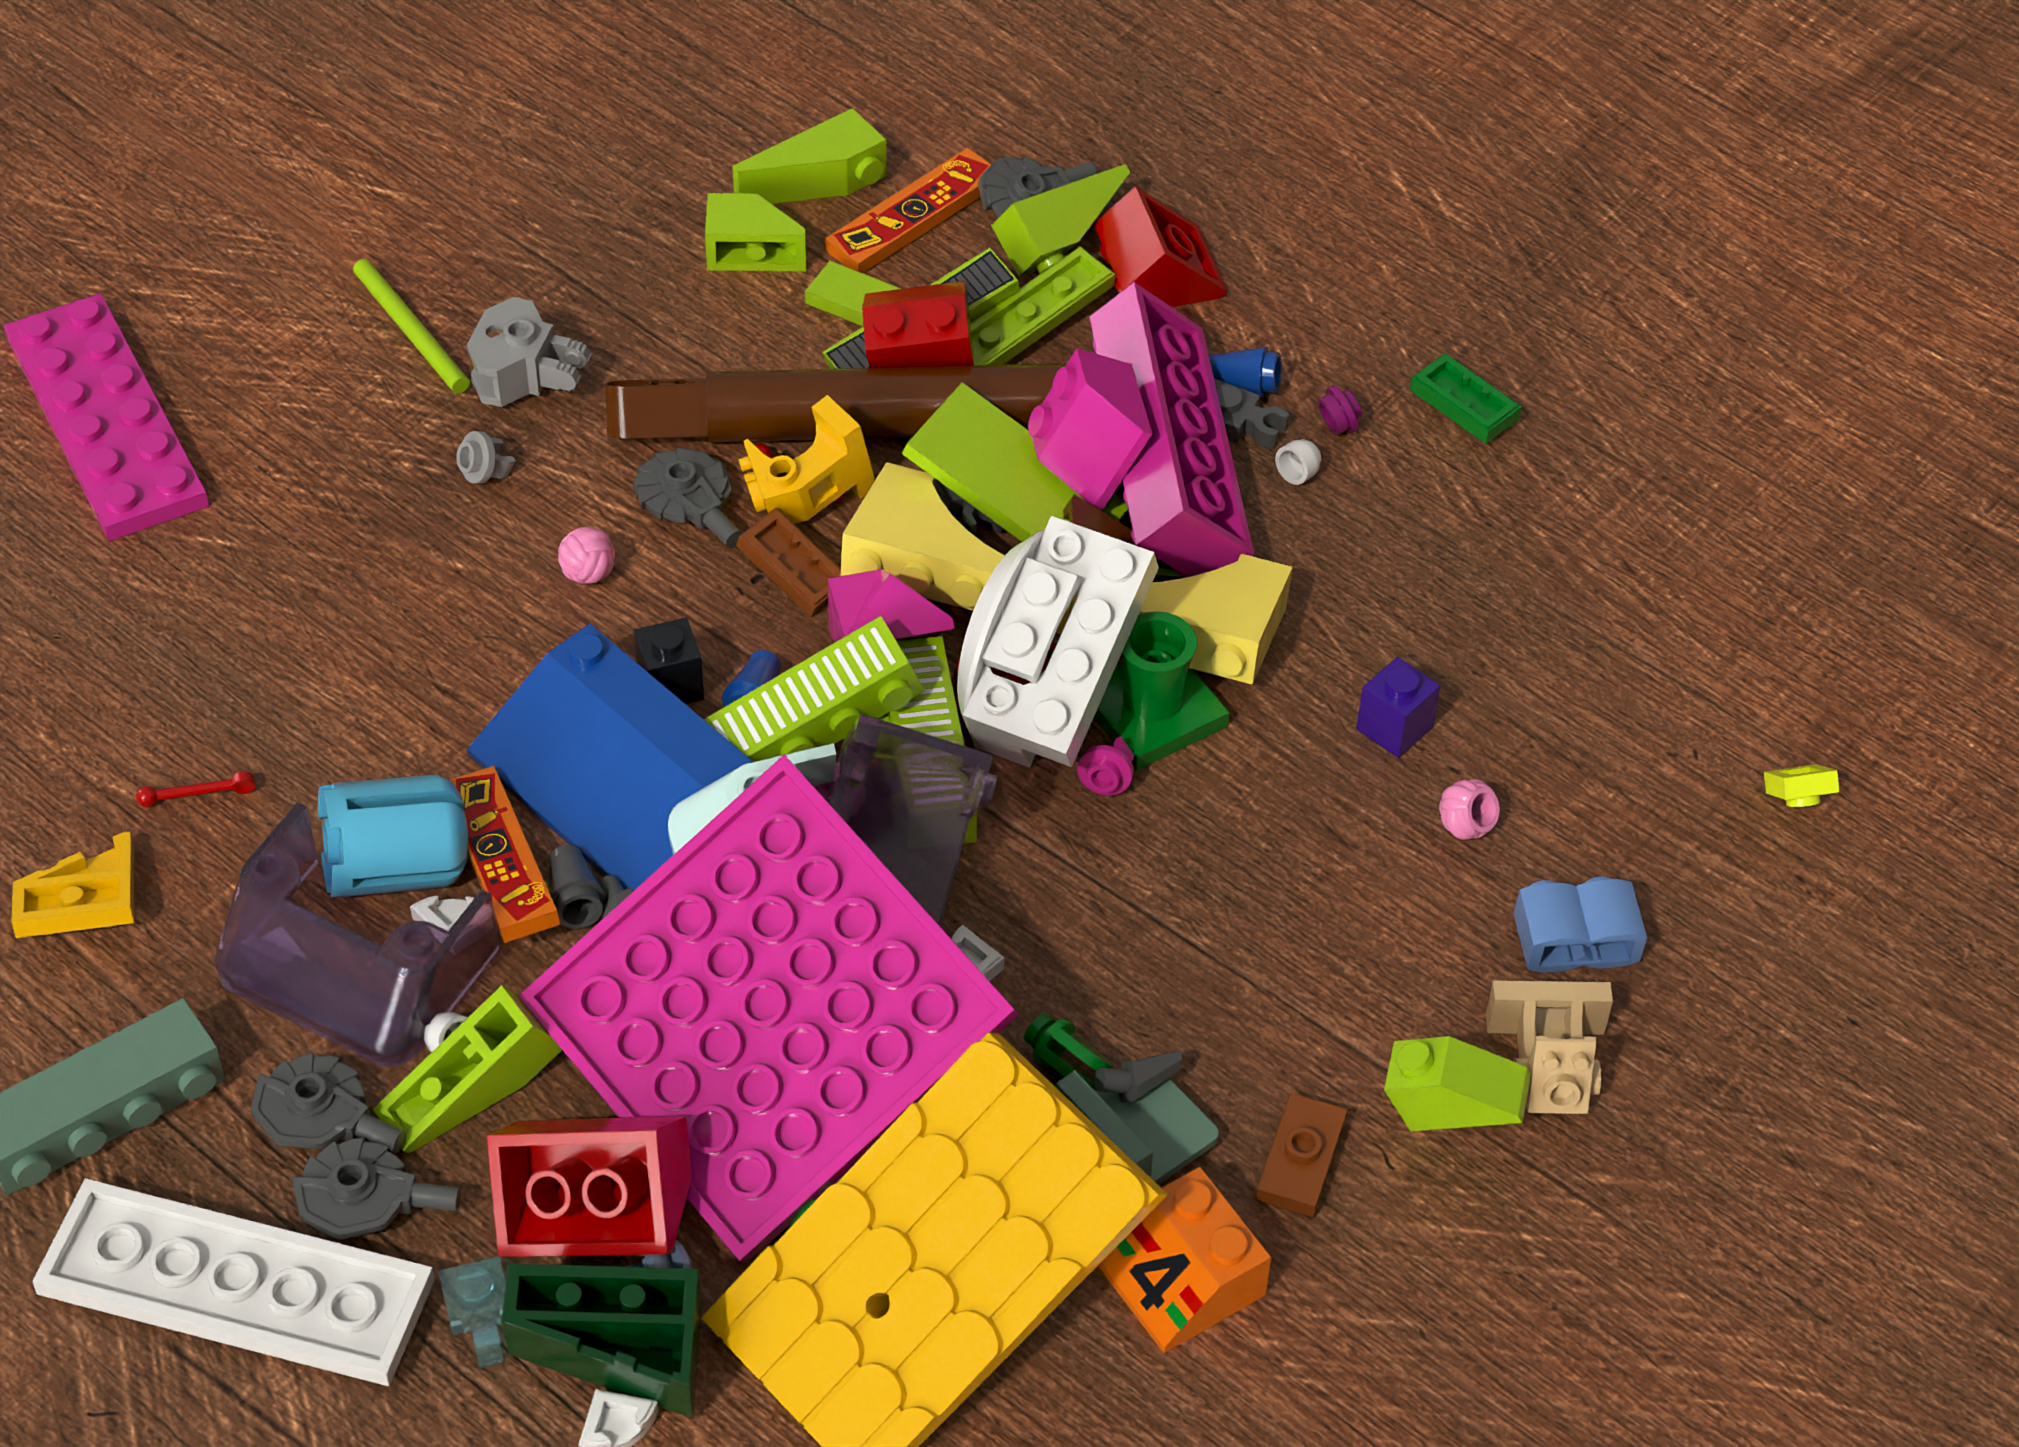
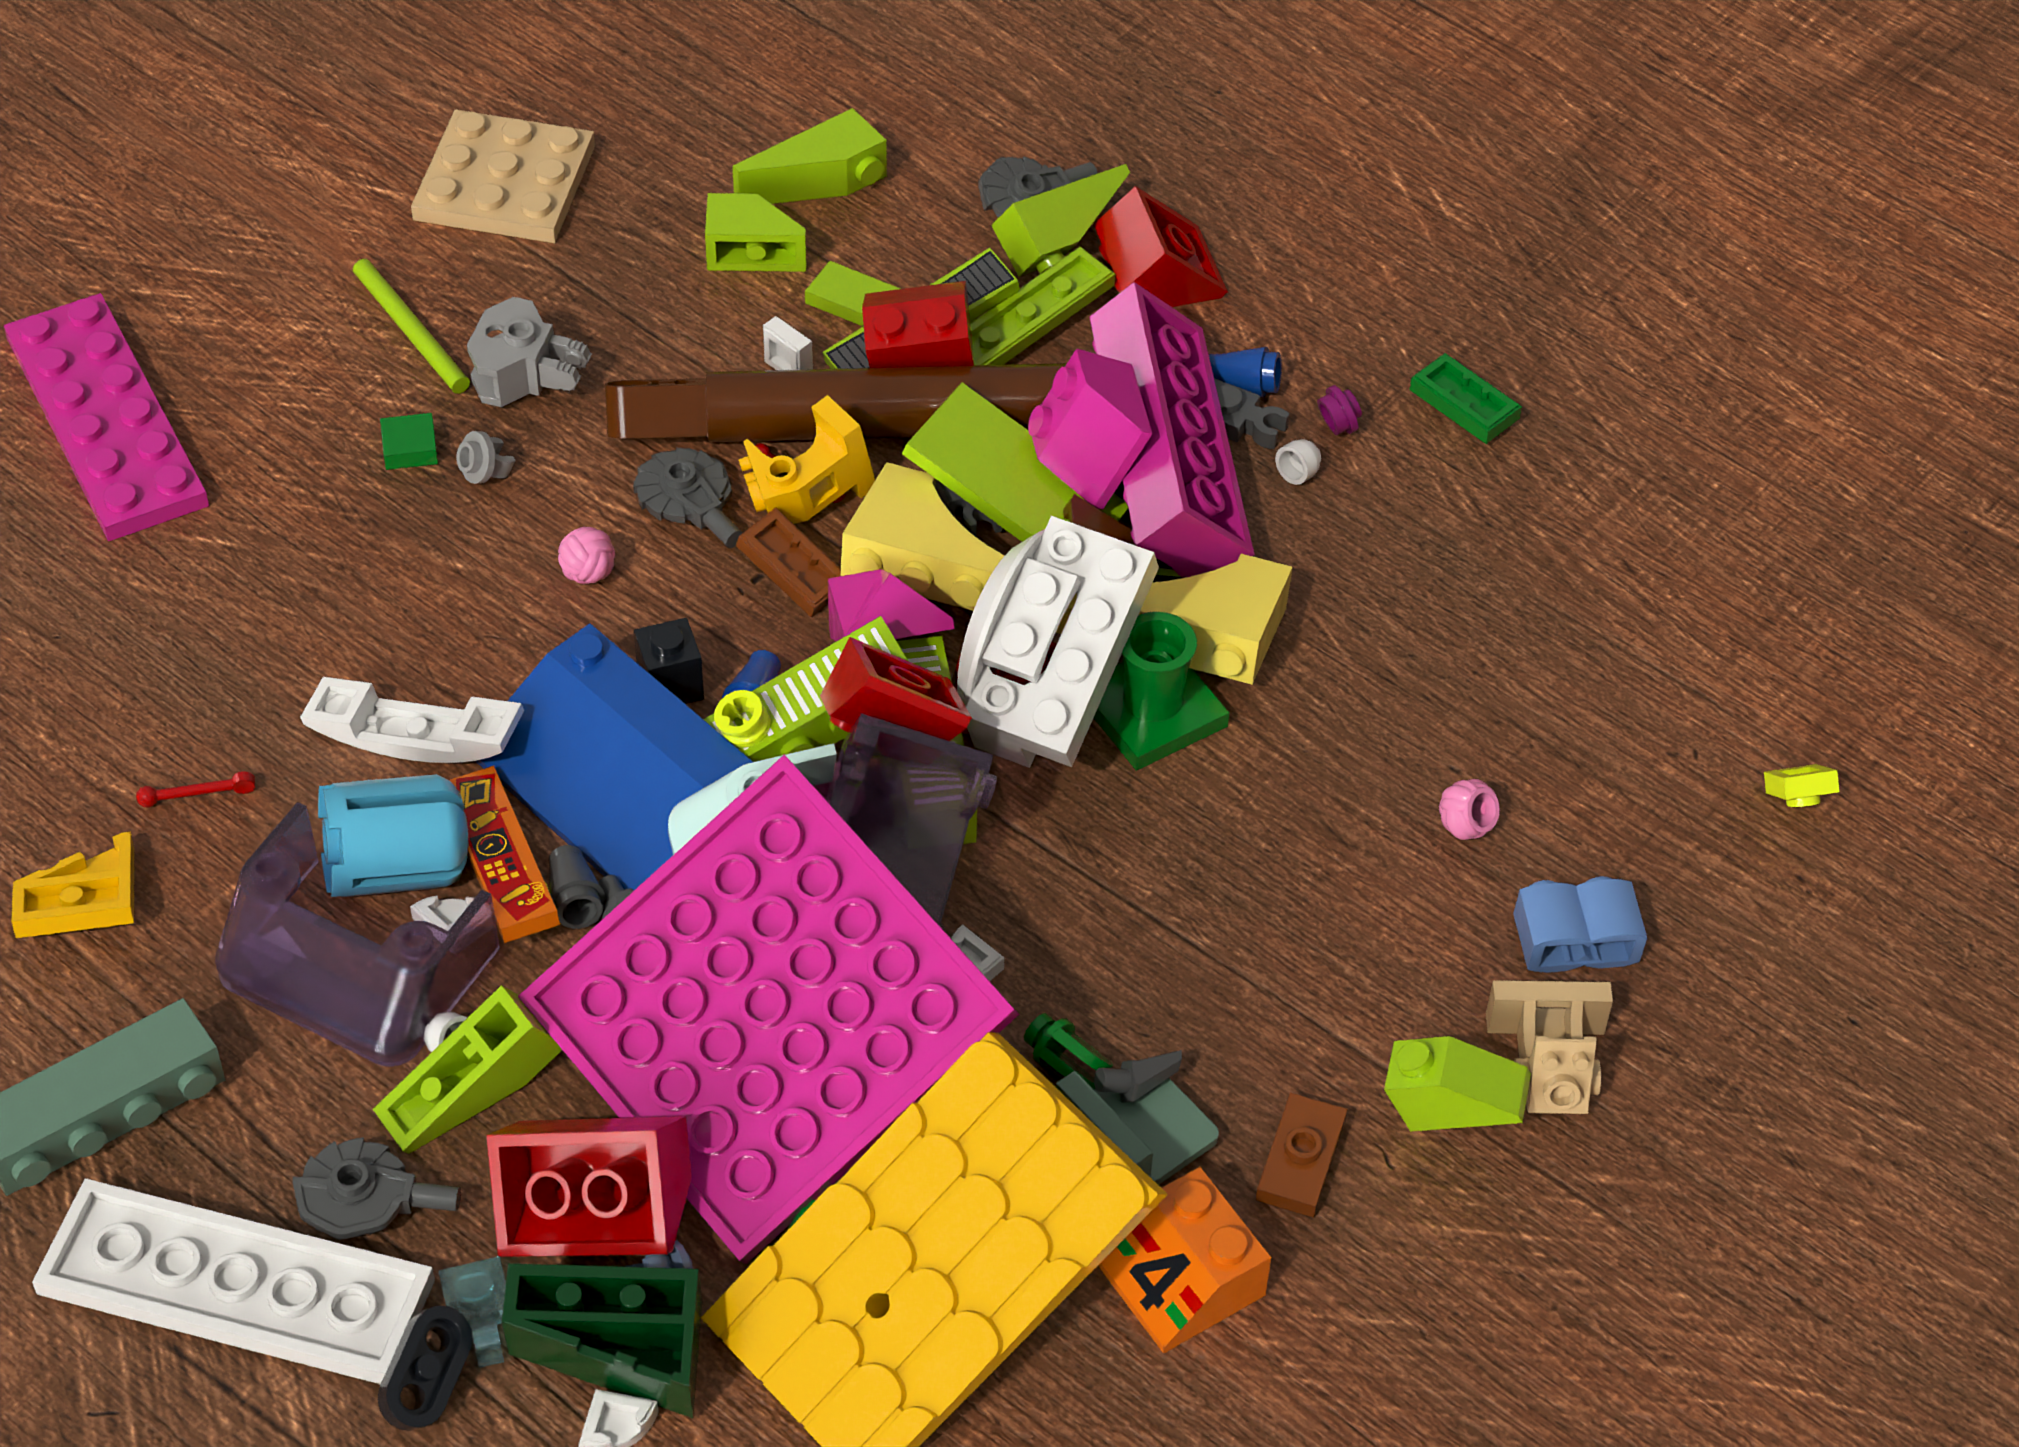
(316, 1104): dark grey piece -> none
(408, 441): none -> green tile
(409, 730): none -> white slope
(424, 1371): none -> black plate
(503, 176): none -> tan plate
(733, 706): none -> neon yellow bush
(786, 347): none -> white tile
(892, 691): none -> red slope
(908, 213): tile -> none
(1107, 768): dark pink plate -> none
(1398, 707): dark purple brick -> none

